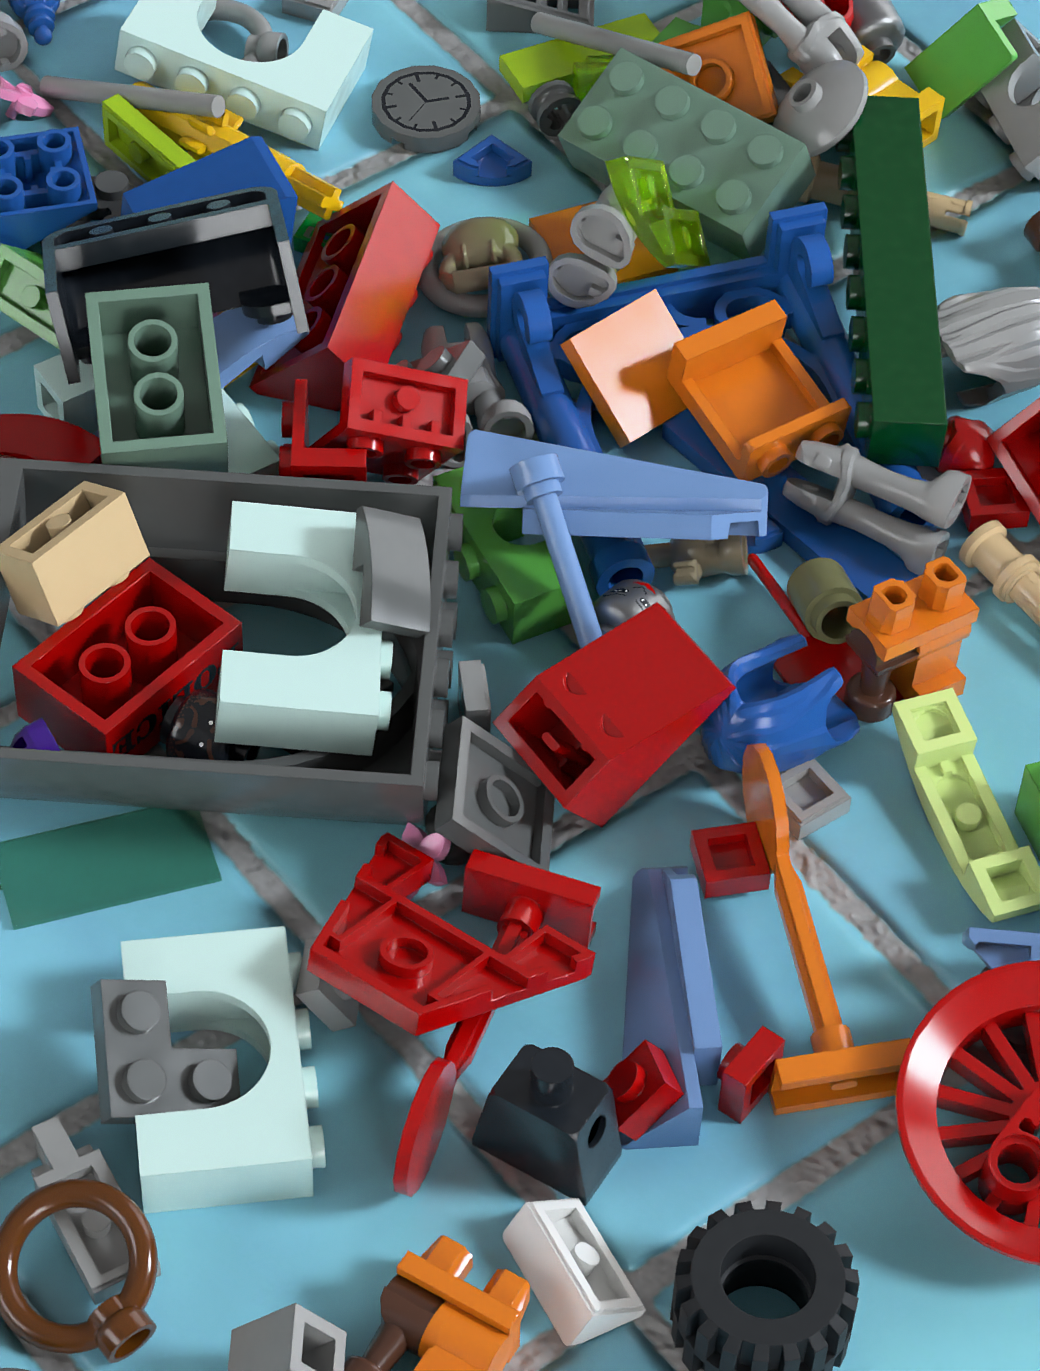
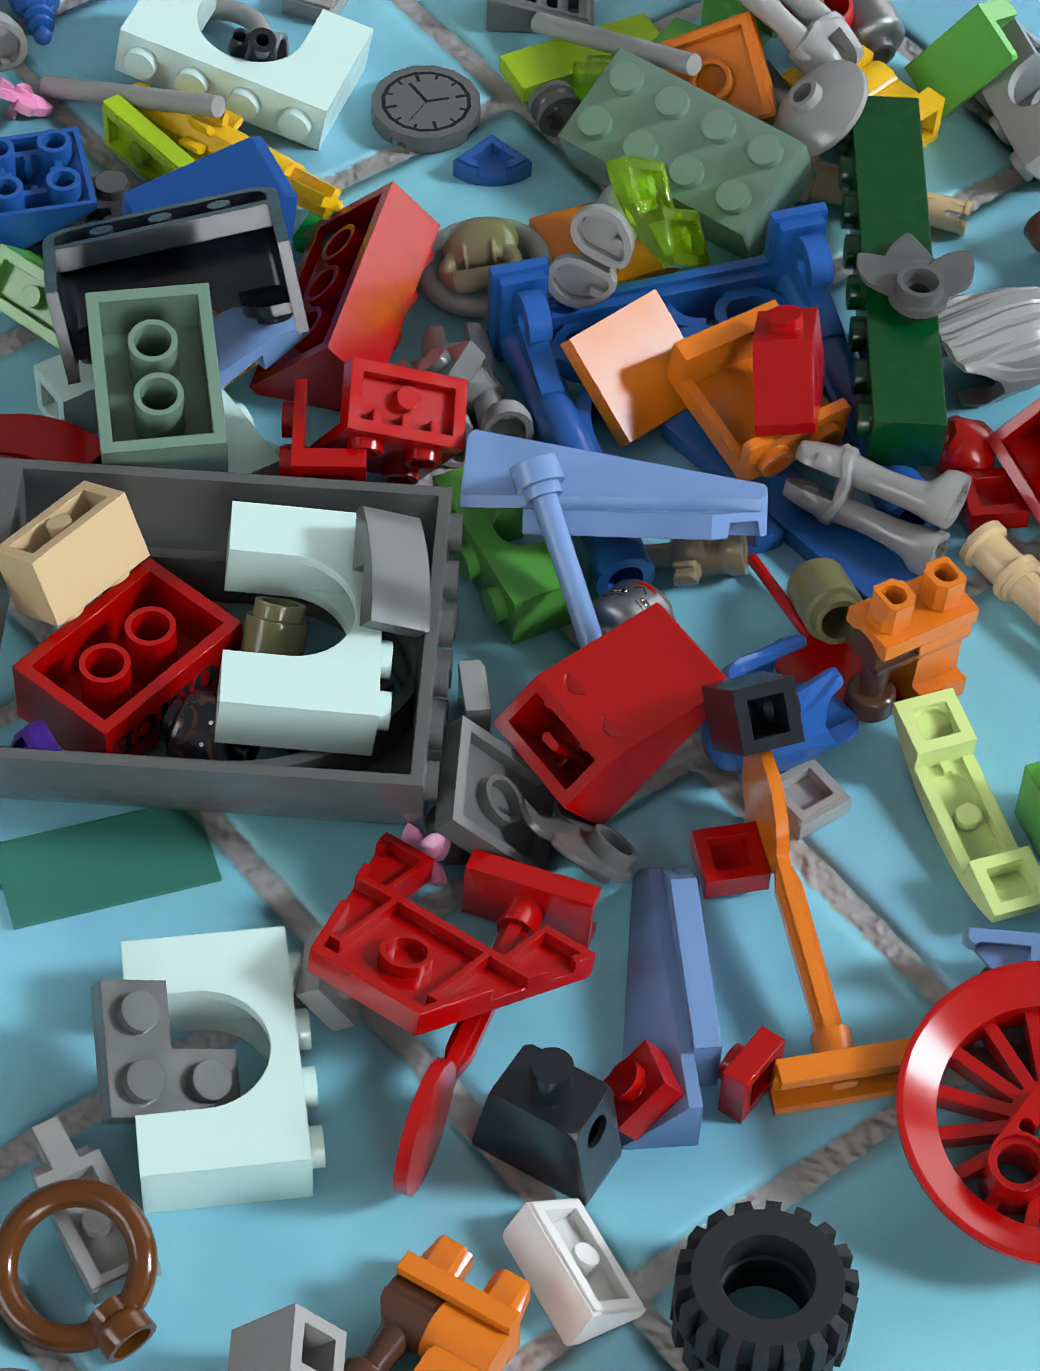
(252, 46): none -> black arm
(275, 627): none -> olive brick
(593, 847): none -> dark grey plate
(753, 713): none -> black brick
(787, 371): none -> red slope
(914, 279): none -> dark grey plate

